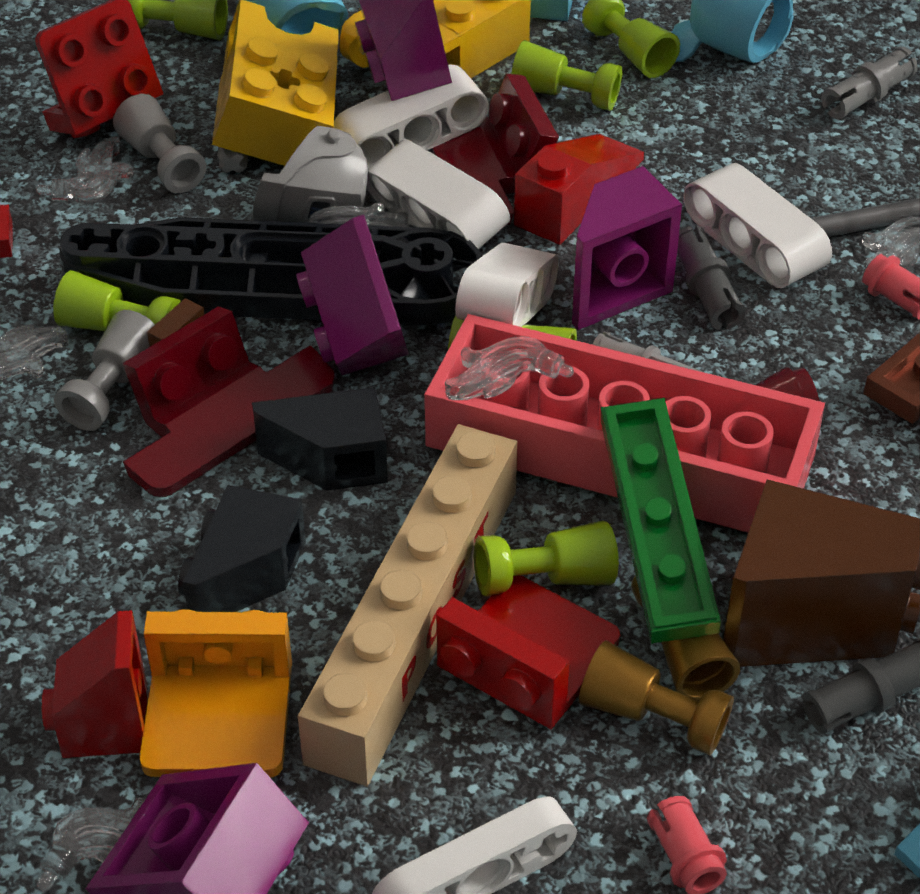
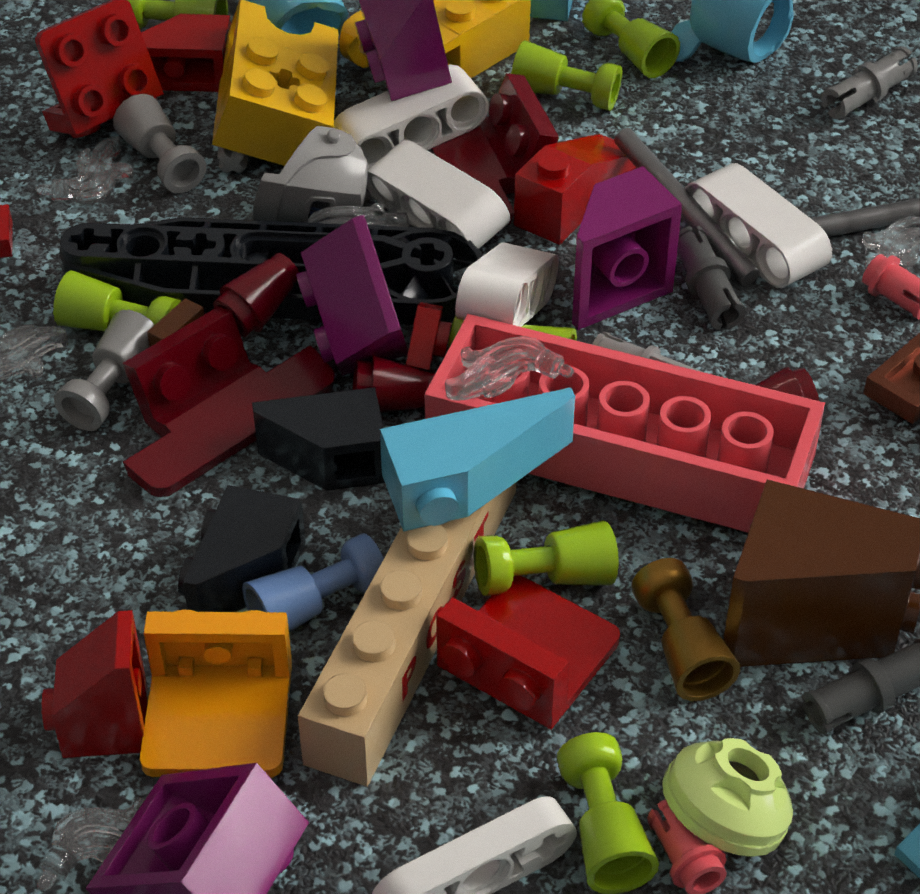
(189, 51): none -> red slope
(258, 293): none -> dark red cone
(301, 593): none -> medium blue piece
(396, 384): none -> dark red cone
(428, 336): none -> red plate
(466, 458): none -> medium azure slope
(611, 834): none -> lime piece
(631, 687): pearl gold piece -> none
(659, 522): green tile -> none
(691, 212): none -> flat silver bar
(729, 796): none -> yellowish green piece

